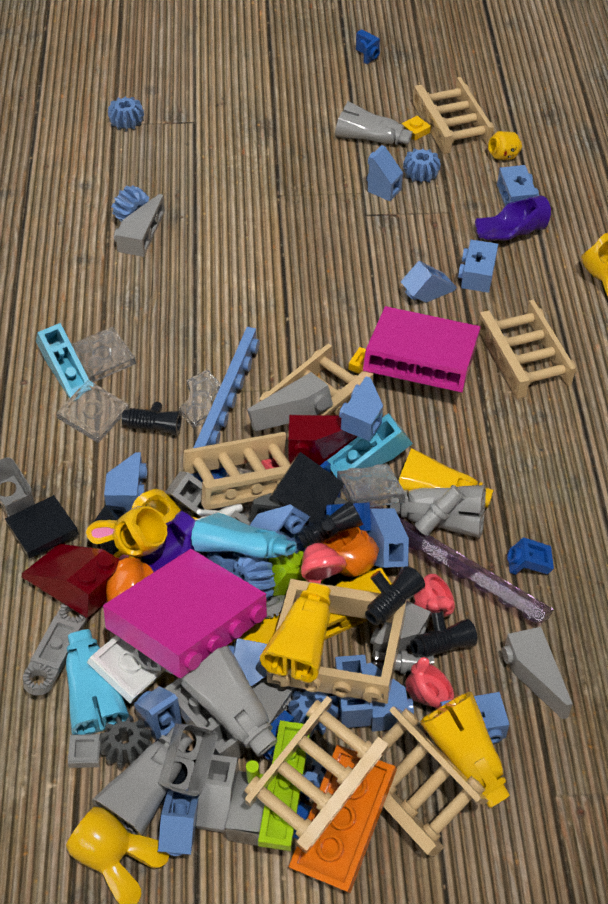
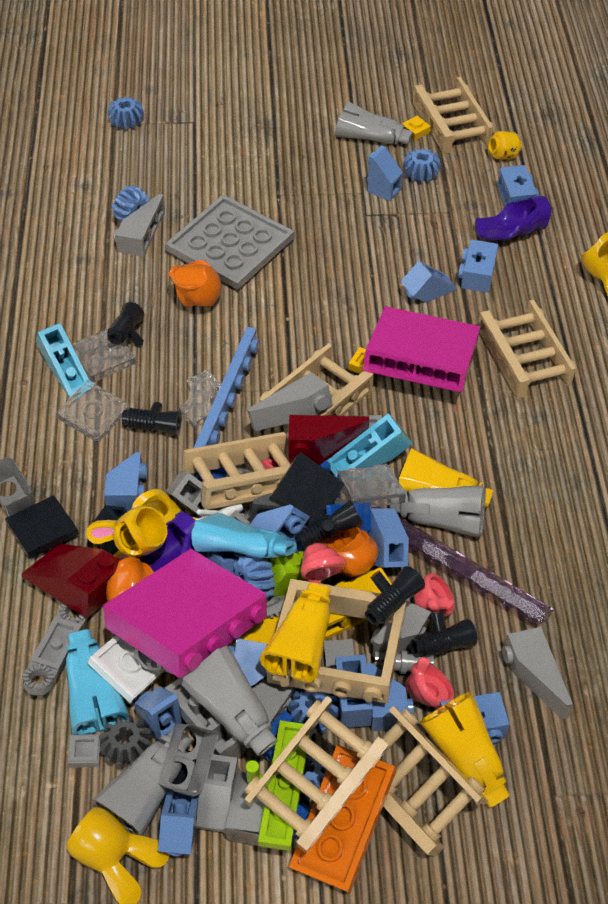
(123, 326): none -> black piece
(196, 283): none -> orange helmet
(231, 240): none -> light grey plate
(337, 648): none -> light grey tile
(363, 412): medium blue slope -> none
(368, 45): blue bracket -> none
(440, 510): light grey pin -> none
(530, 555): blue bracket -> none

